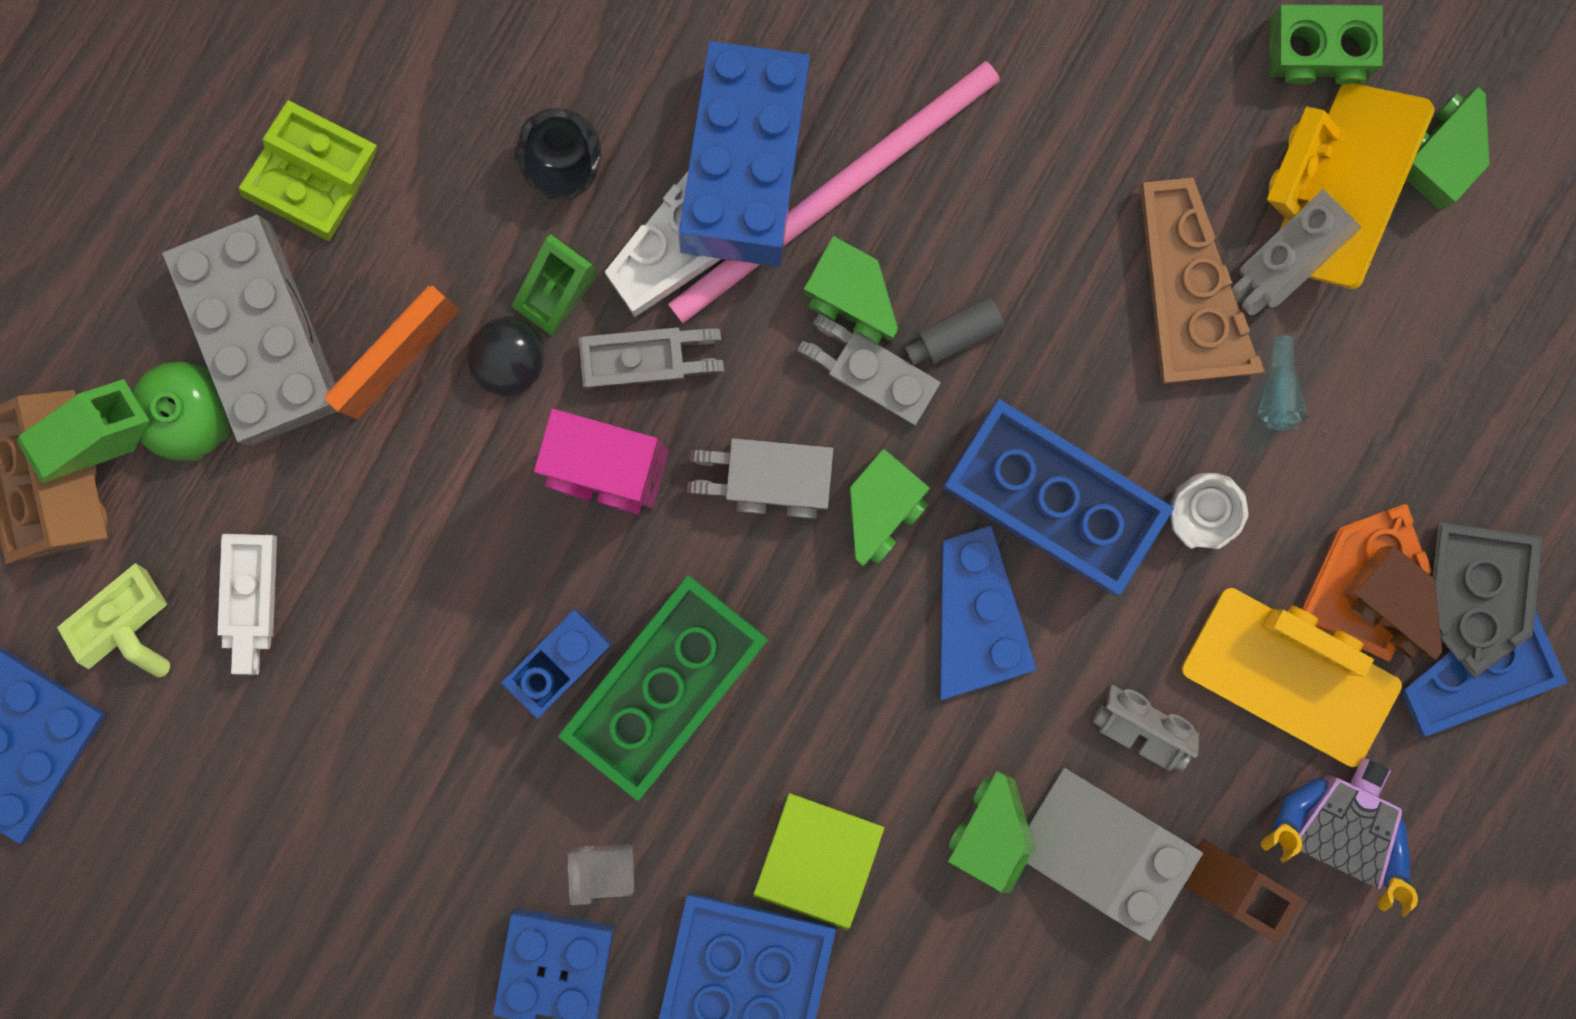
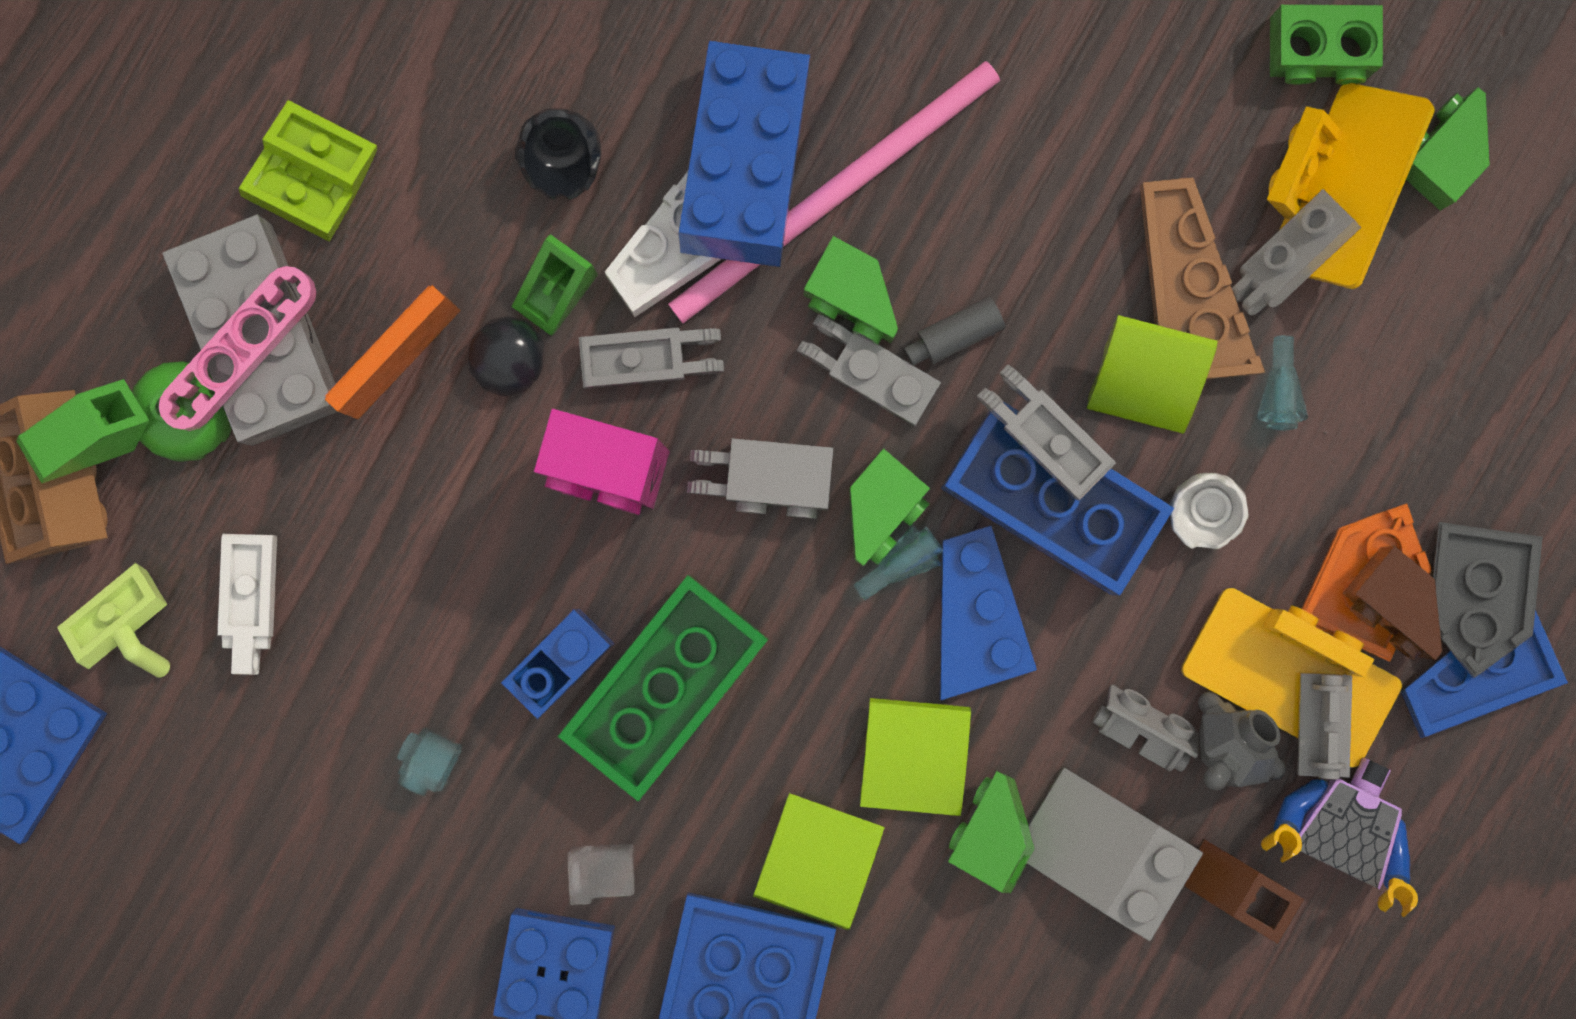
(230, 341): none -> bright pink beam
(427, 761): none -> clear light blue plate
(910, 556): none -> clear light blue cone
(915, 756): none -> lime slope
(1050, 436): none -> light grey hinge
(1151, 374): none -> lime slope
(1237, 745): none -> dark grey rock
(1324, 725): none -> light grey hinge

